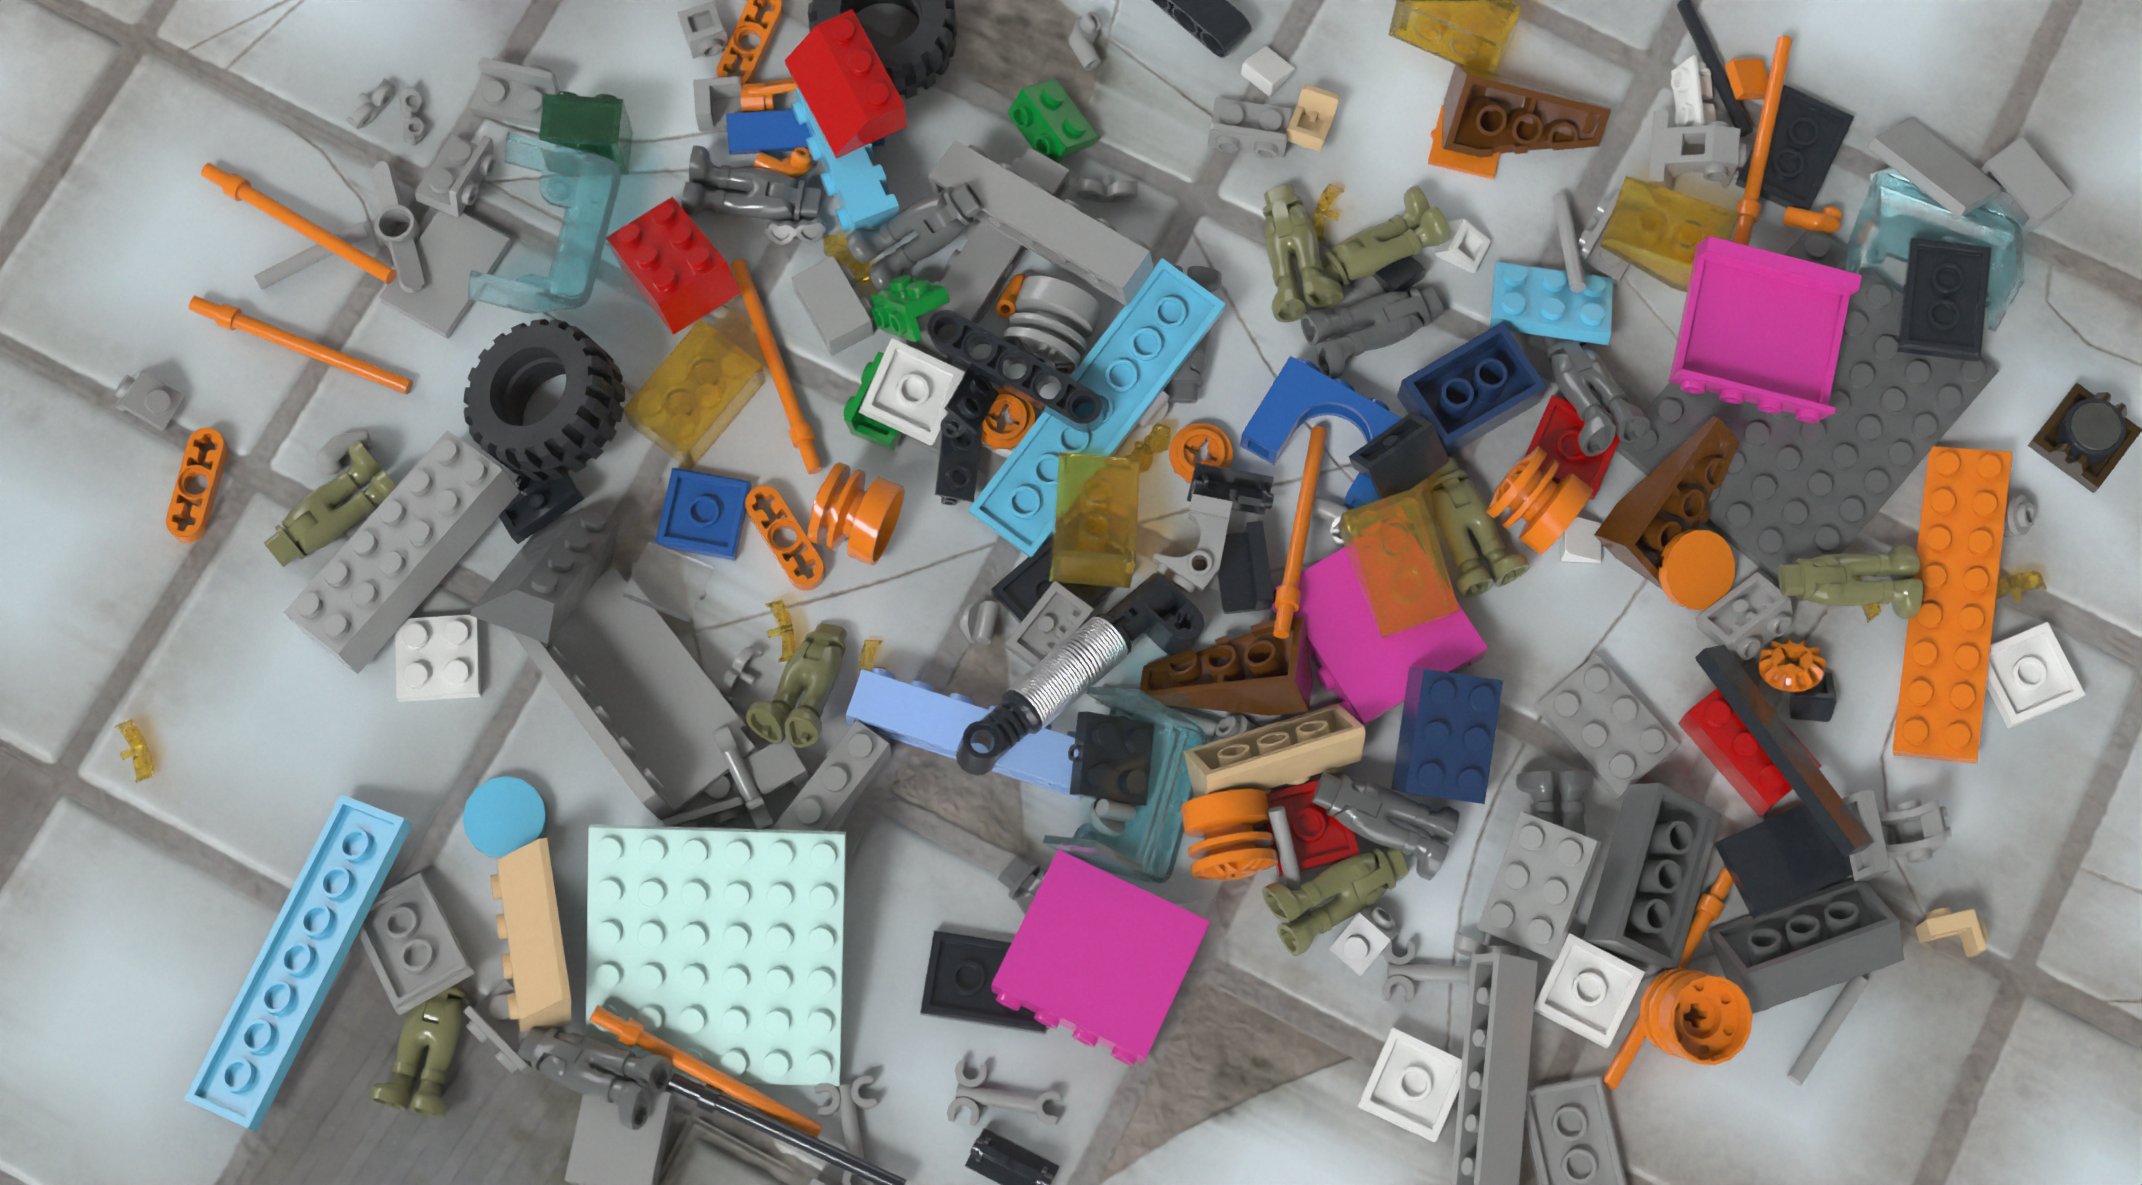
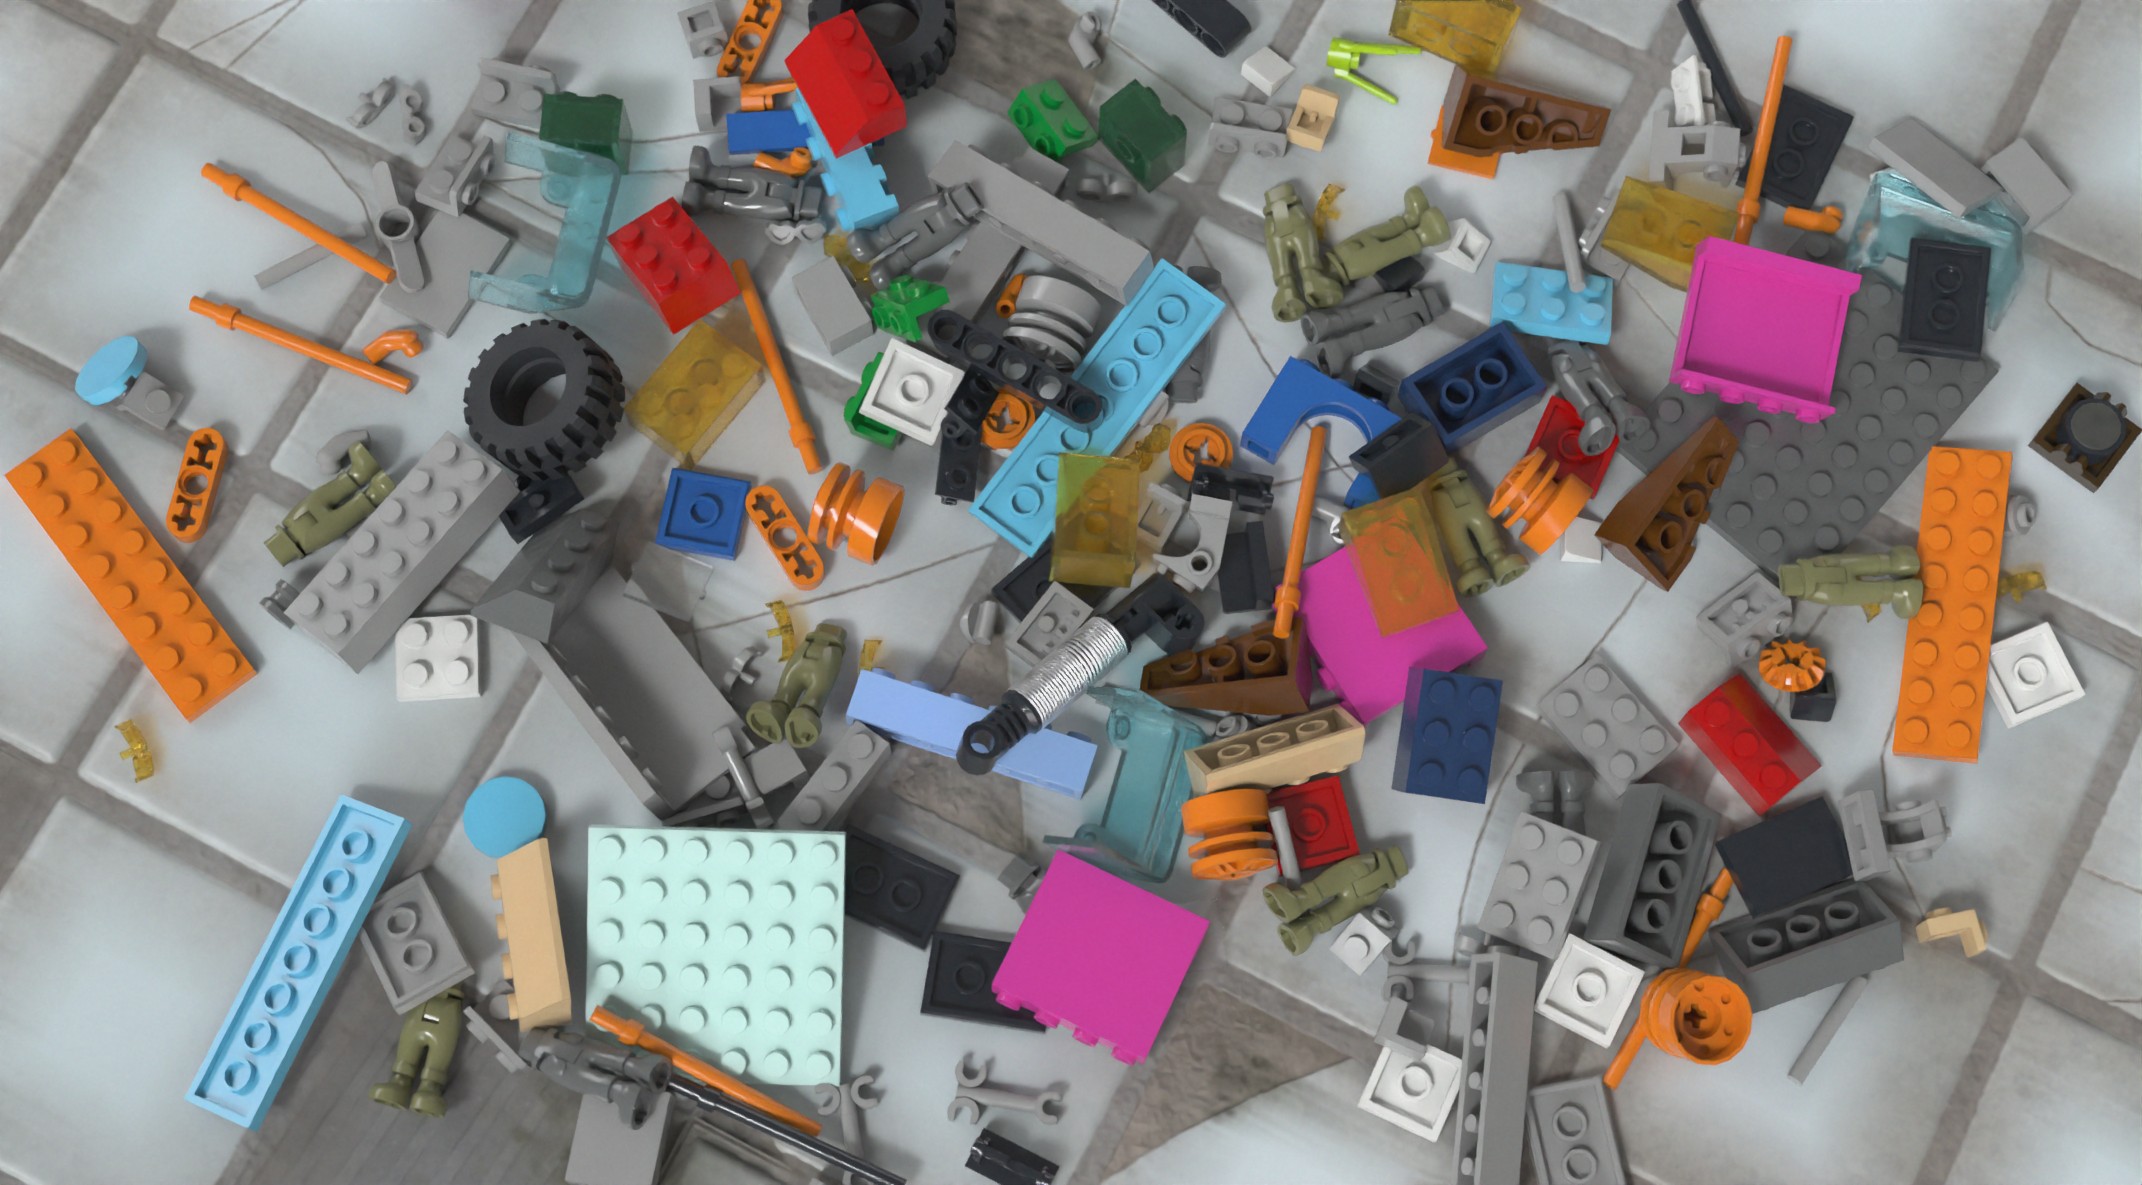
(109, 369): none -> medium azure tile
(131, 575): none -> orange plate
(280, 601): none -> dark grey wheel
(393, 340): none -> orange arm
(894, 889): none -> black tile
(1110, 816): light grey plate -> none
(1111, 758): black plate -> none
(1142, 135): none -> clear green brick
(1159, 515): none -> light grey bracket
(1347, 54): none -> lime plant
(1366, 810): dark grey piece -> none
(1375, 384): none -> black slope
(1404, 1030): none -> light grey panel
(1697, 569): orange tile -> none
(1747, 78): orange tile -> none
(1784, 750): black tile -> none

